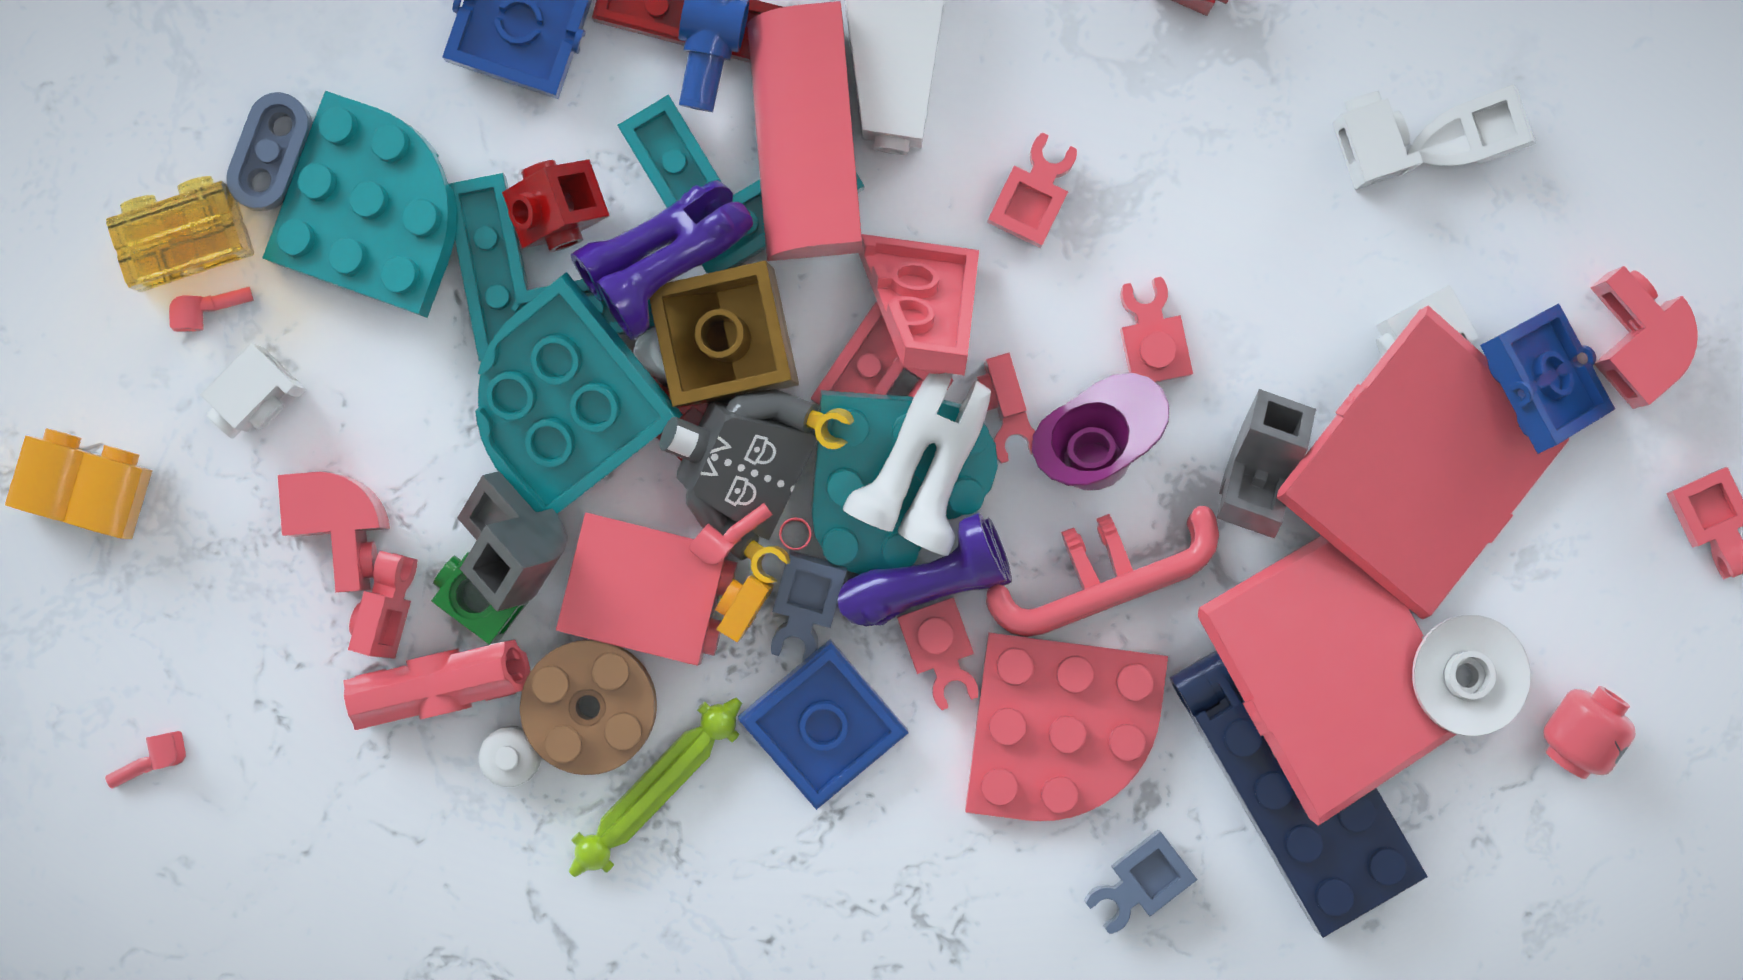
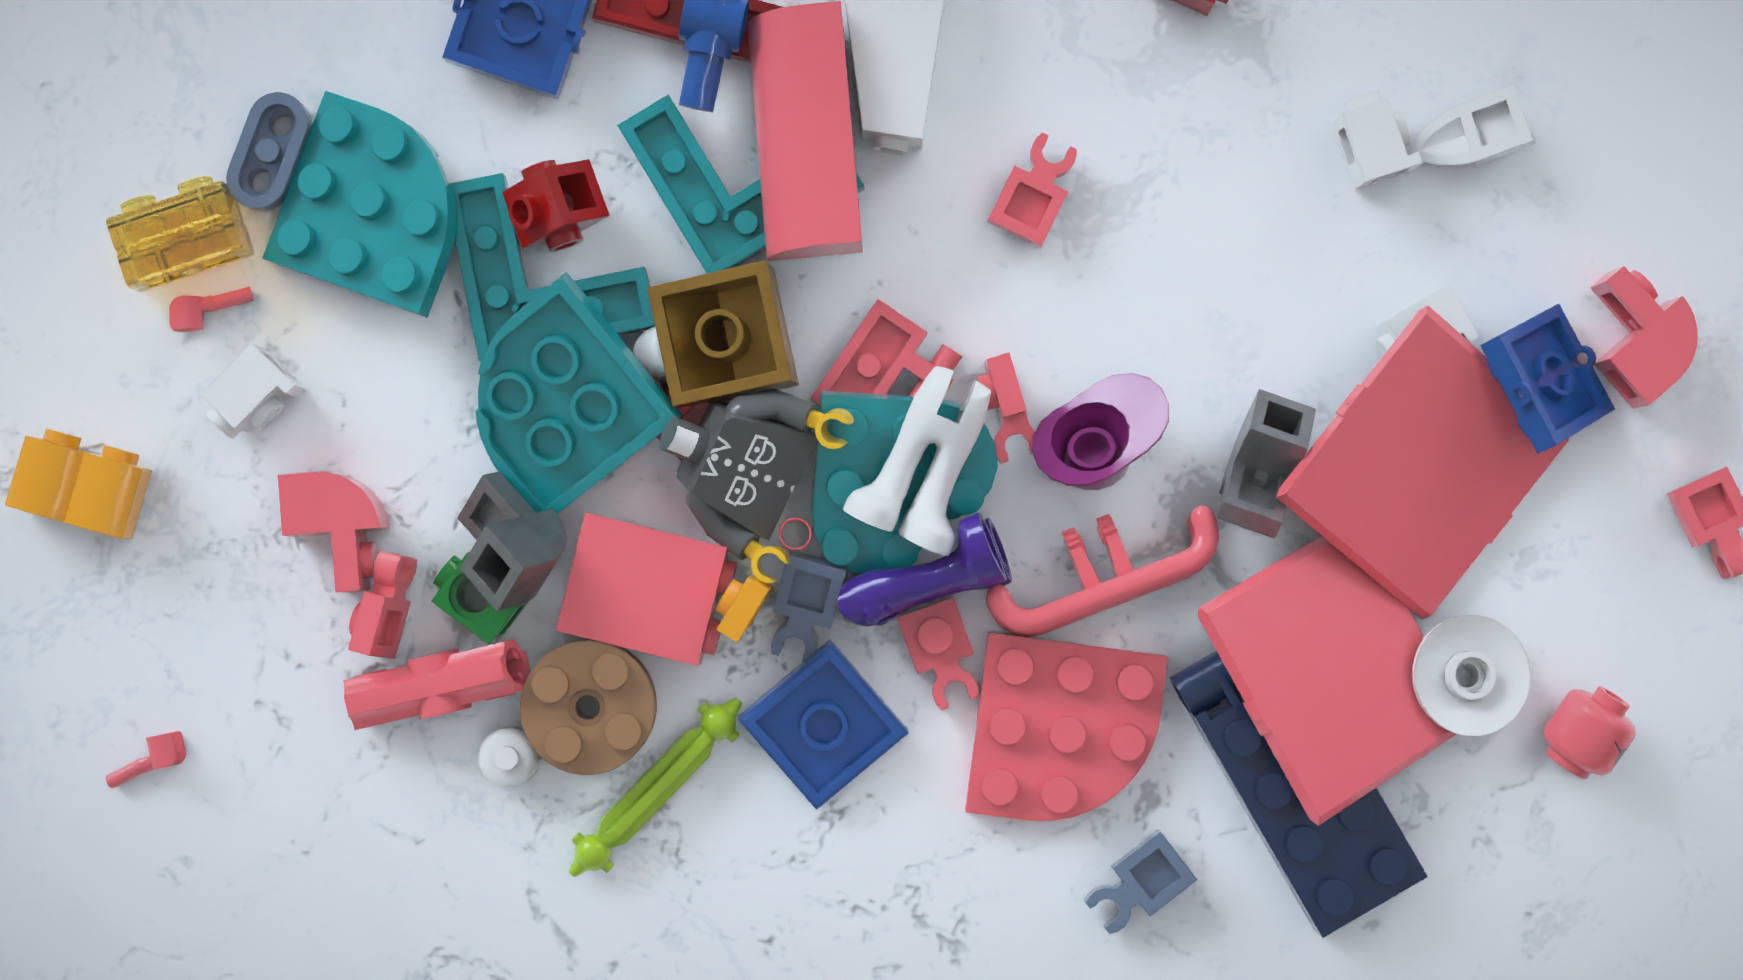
(692, 228): dark purple piece -> none
(714, 547): coral hand -> none
(924, 299): coral wing -> none
(1155, 344): coral plate -> none

